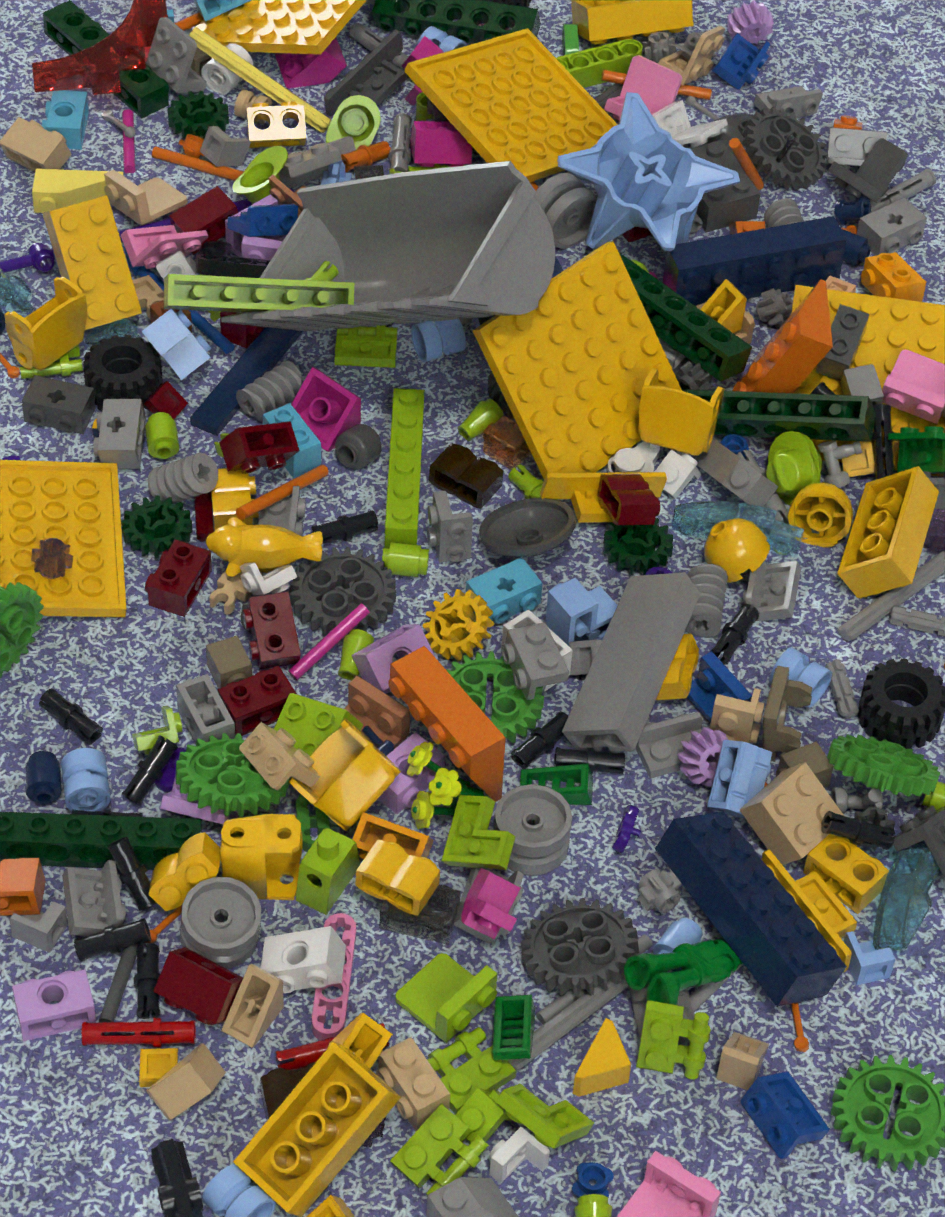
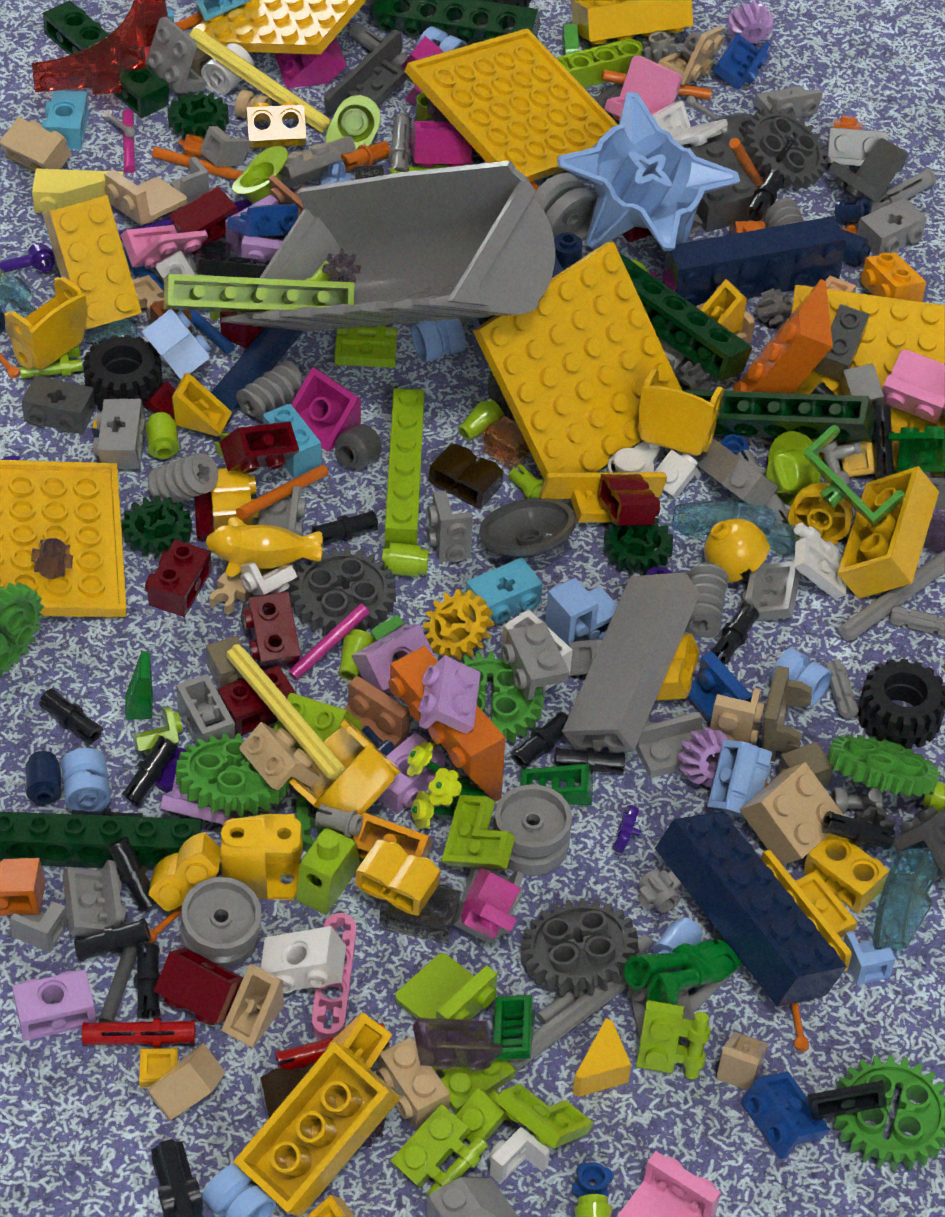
(140, 690): none -> green slope
(195, 183): none -> light grey panel
(198, 408): none -> yellow slope
(285, 712): none -> light yellow axle
(339, 820): none -> light grey pin
(341, 260): none -> gear
(387, 627): none -> bright green tile
(449, 695): none -> lavender bracket
(454, 1043): none -> bracket
(568, 249): none -> dark blue brick
(765, 195): none -> black pin
(818, 560): none -> white plate
(838, 489): none -> bright green piece
(847, 1100): none -> black slope

